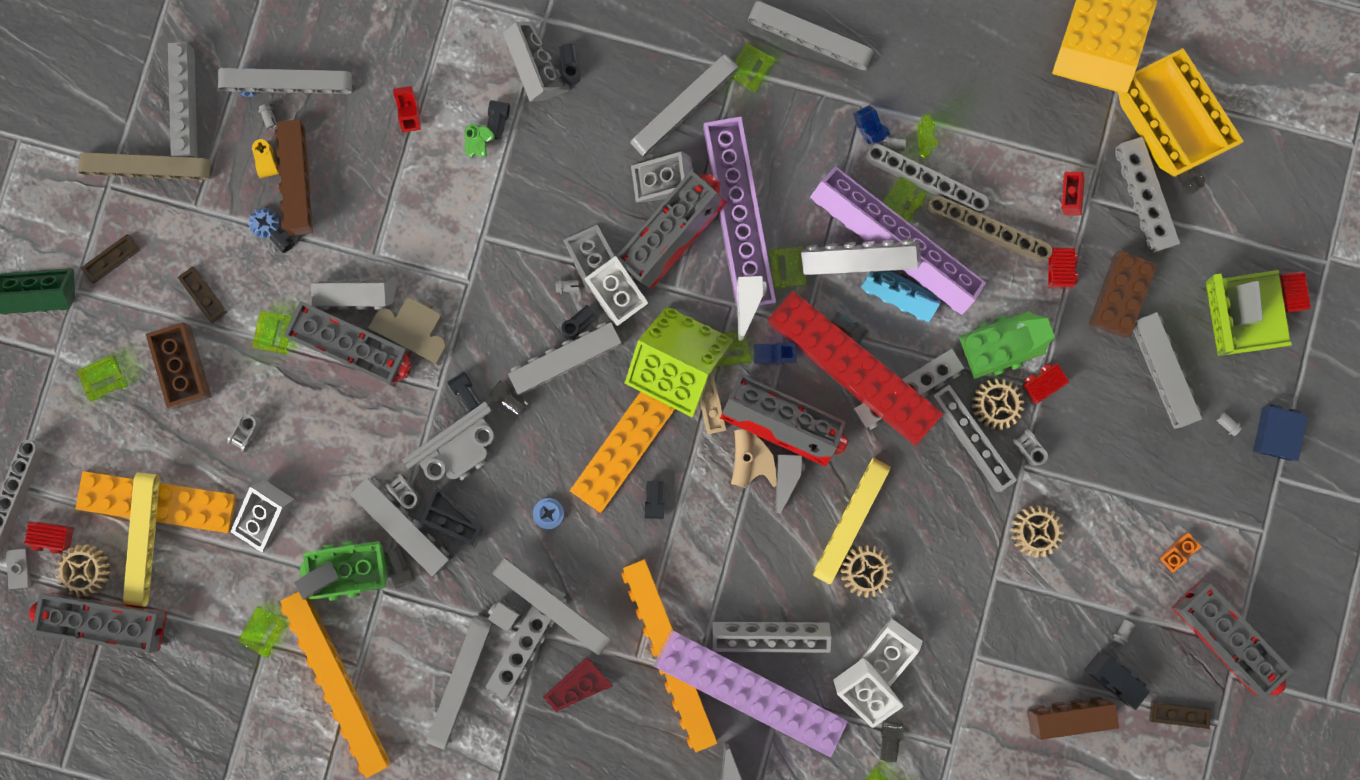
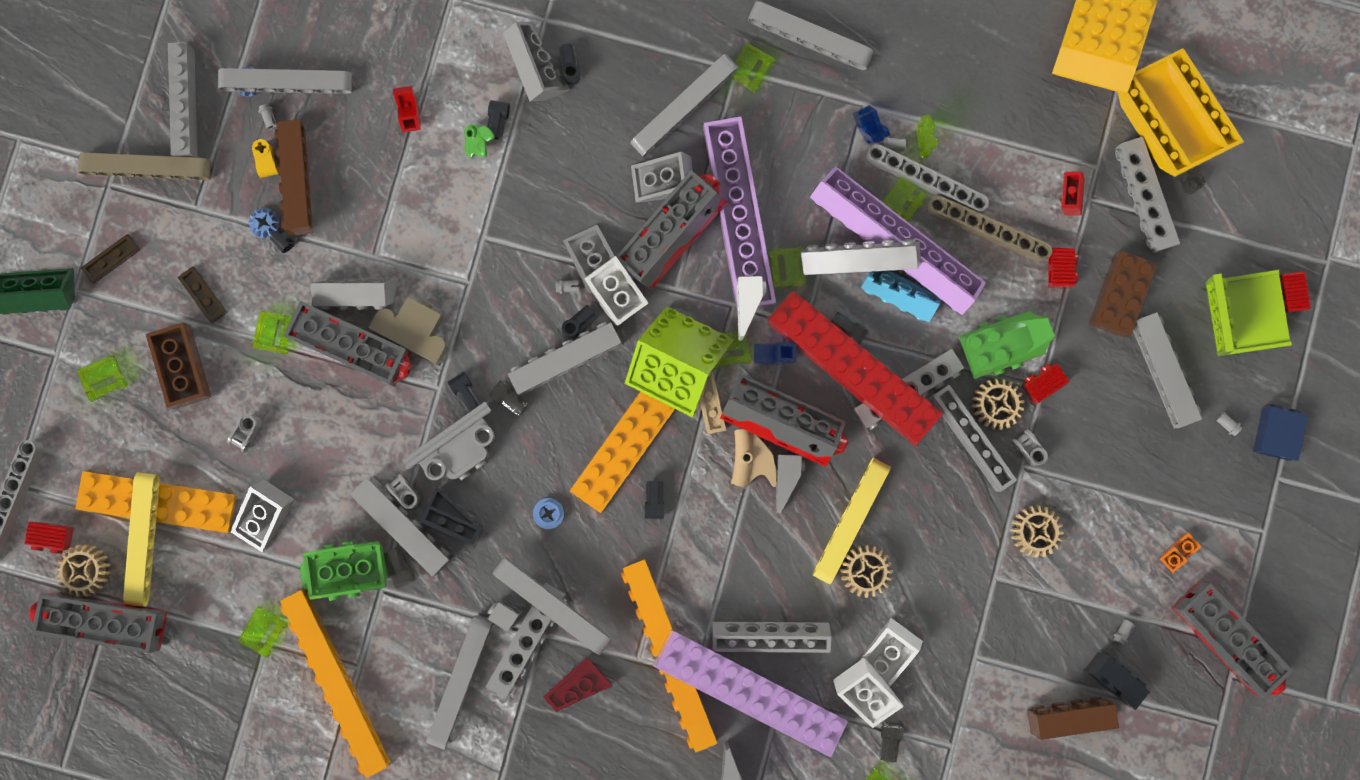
(18, 568): light grey plate -> none
(316, 580): dark grey slope -> none
(1180, 715): dark brown tile -> none
(1245, 304): light grey slope -> none

